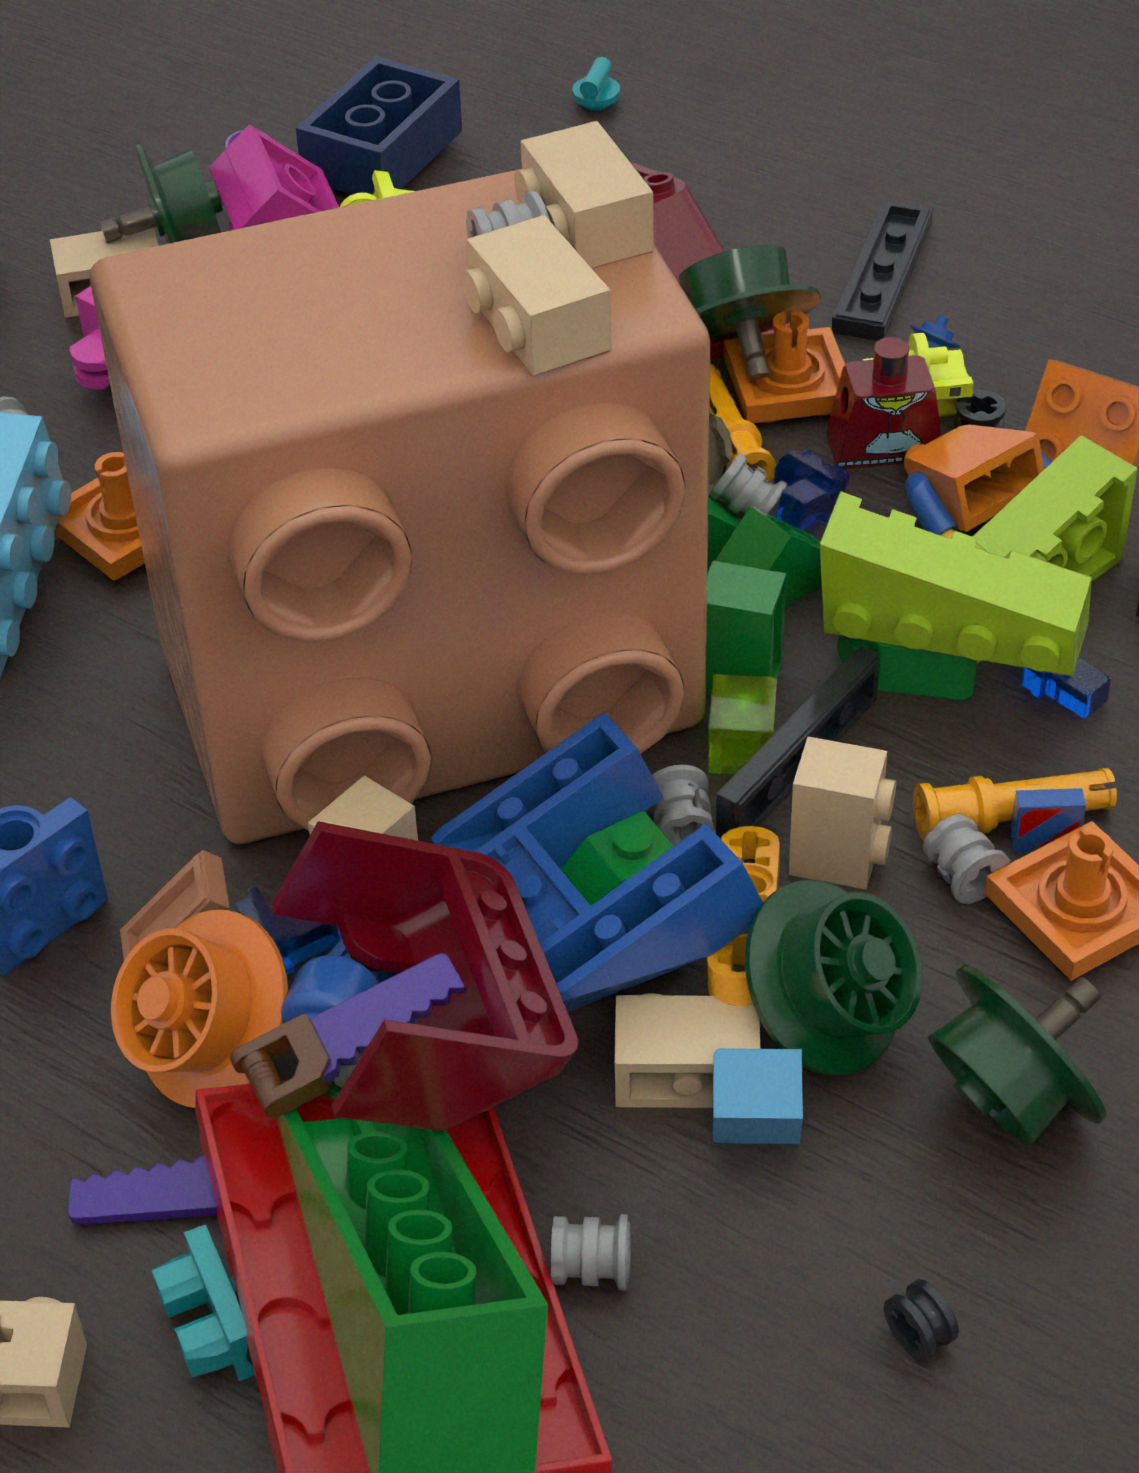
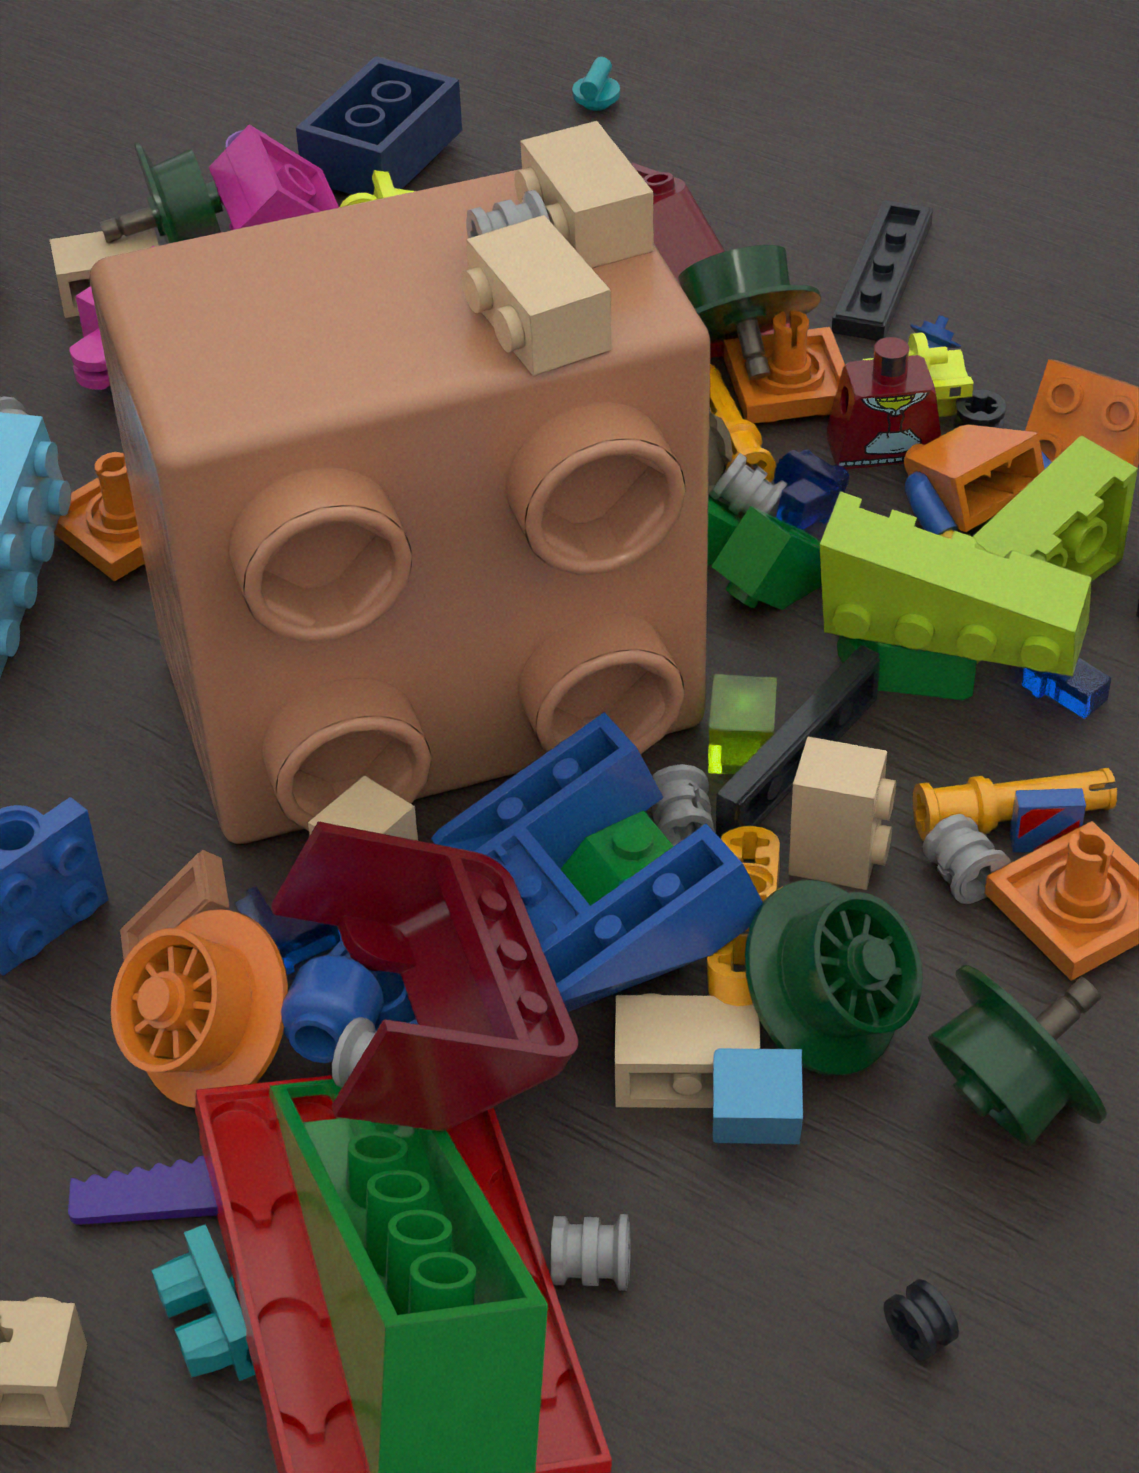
(340, 1034): piece -> none
(744, 621): green brick -> none

